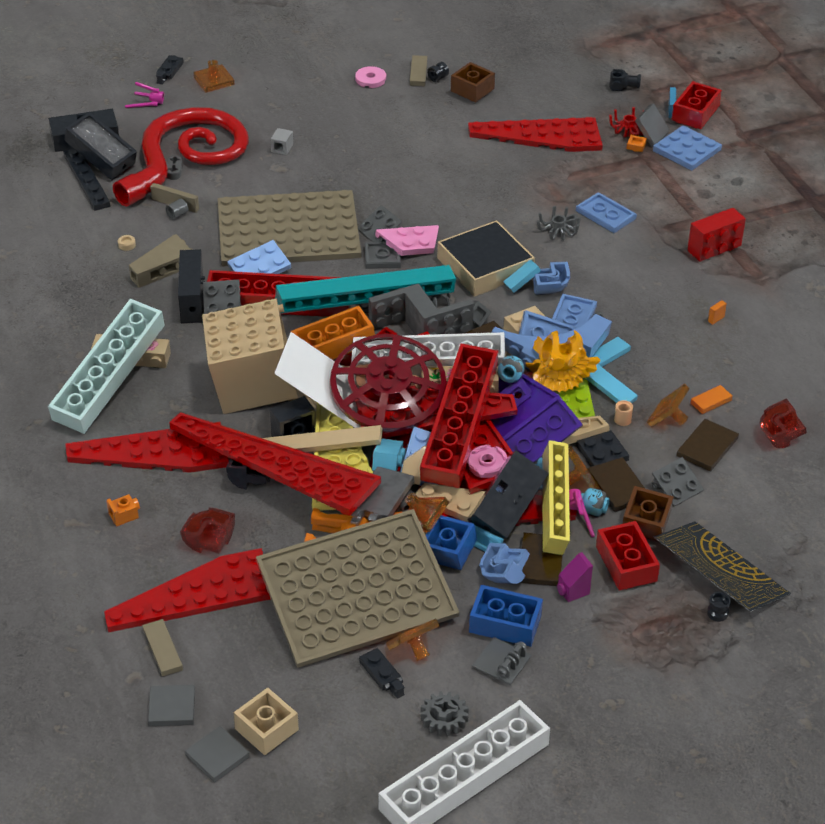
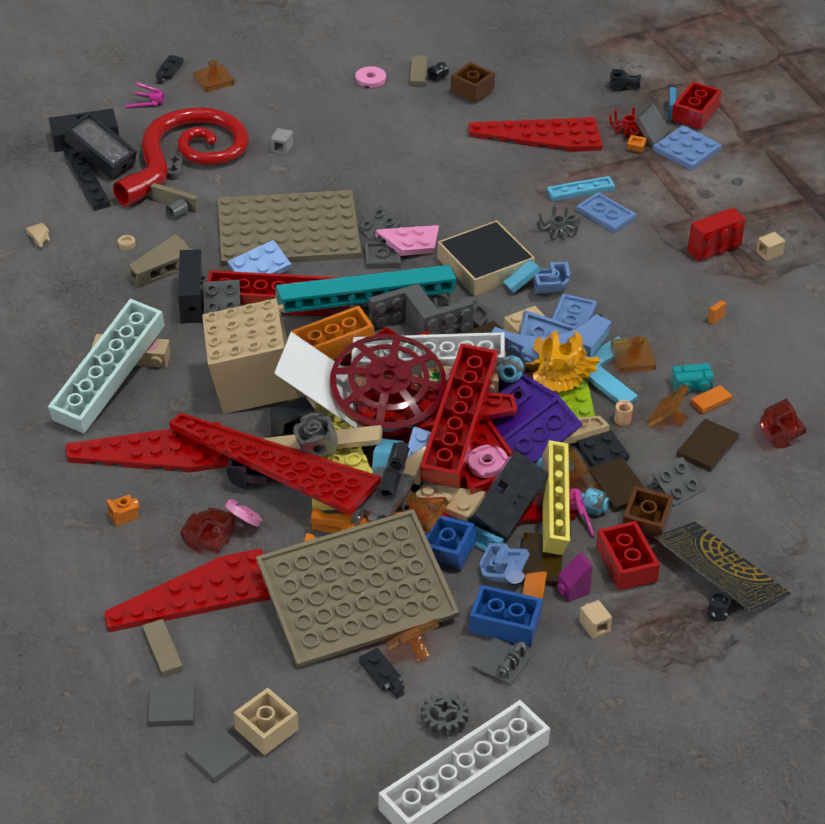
(39, 234): none -> tan slope
(244, 512): none -> bright pink tile
(316, 434): none -> flat silver brick
(393, 470): none -> black piece
(535, 584): none -> orange slope
(580, 188): none -> medium azure tile
(595, 619): none -> tan brick
(633, 354): none -> clear orange tile
(696, 376): none -> teal brick
(770, 246): none -> tan brick

